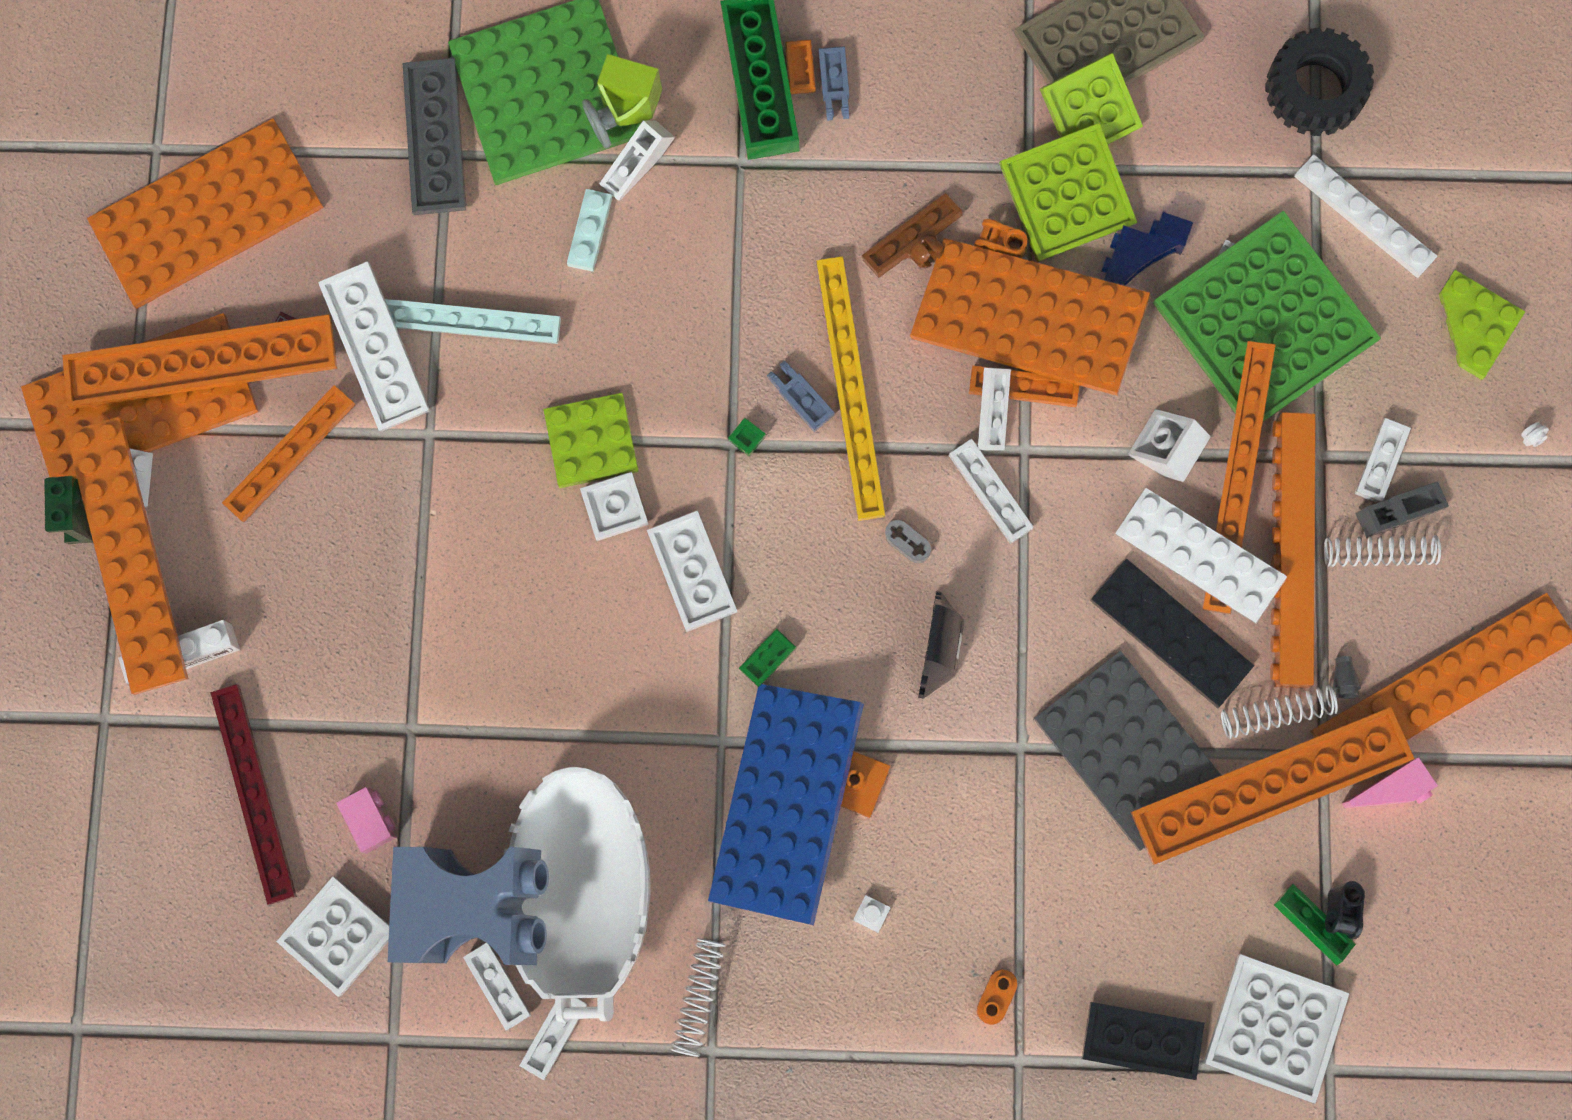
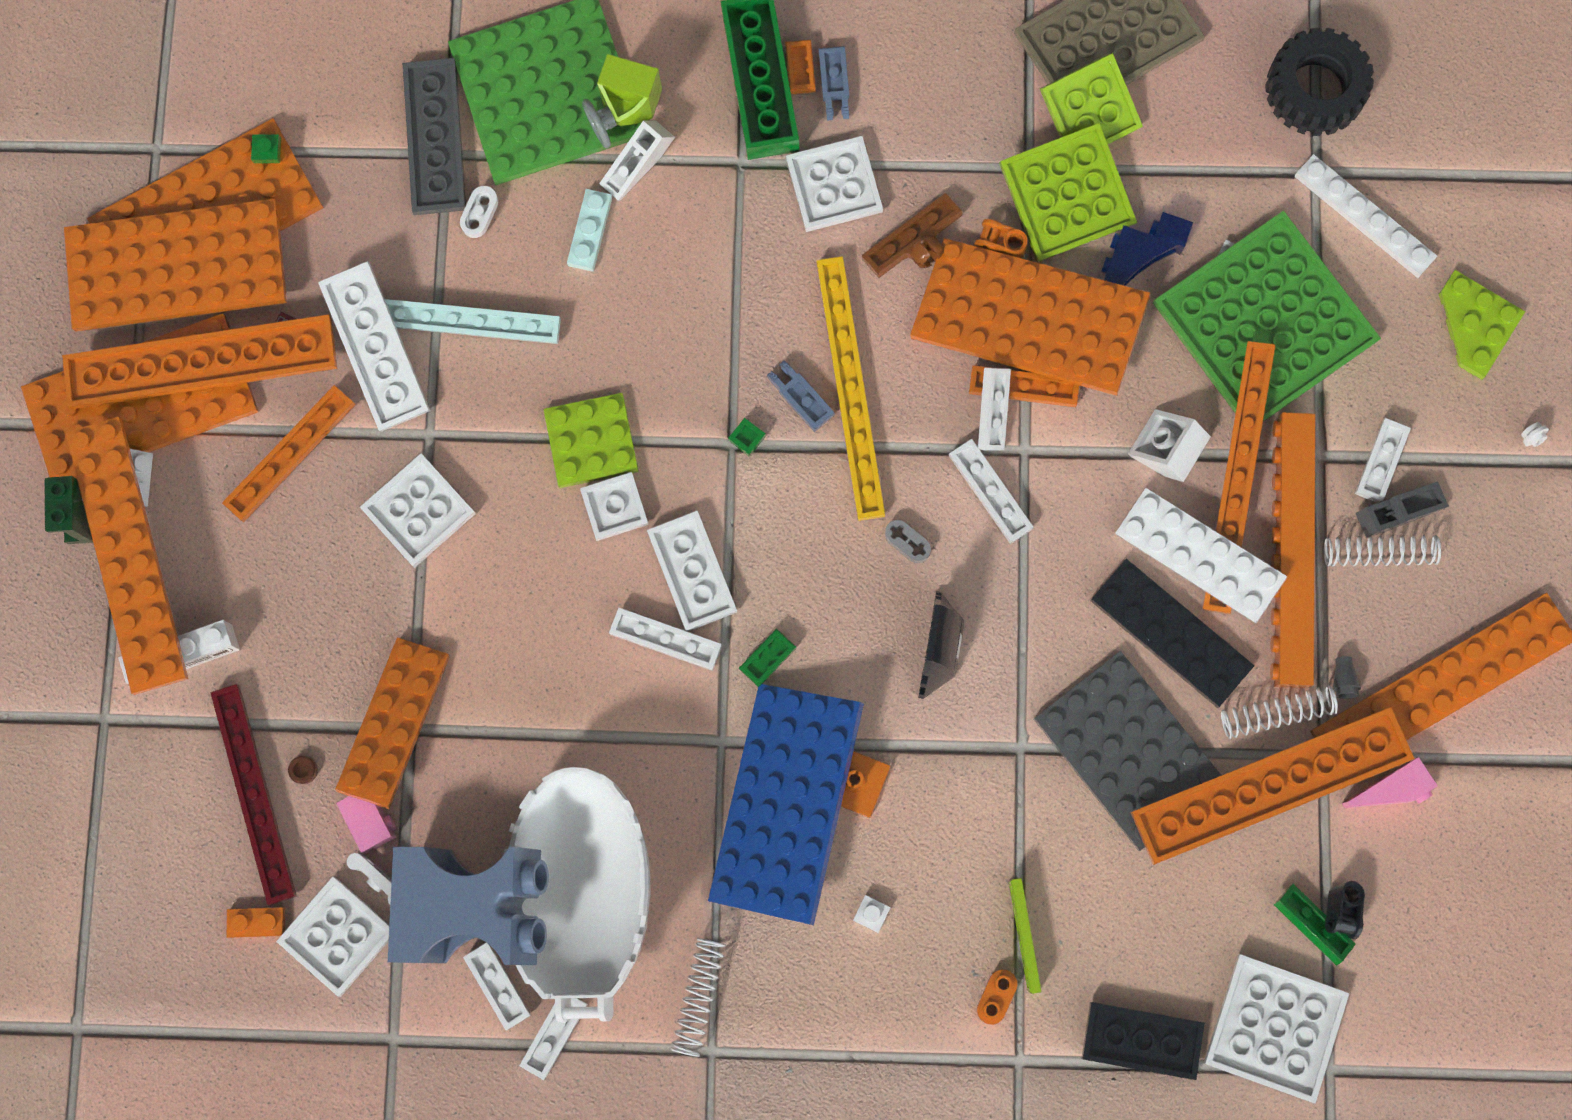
(174, 265): none -> orange plate
(255, 922): none -> orange plate
(266, 148): none -> green plate
(302, 770): none -> copper tile
(377, 878): none -> white plate
(392, 723): none -> orange plate
(417, 510): none -> white plate
(477, 212): none -> white plate
(665, 639): none -> white plate
(834, 184): none -> white plate
(1024, 936): none -> lime tile

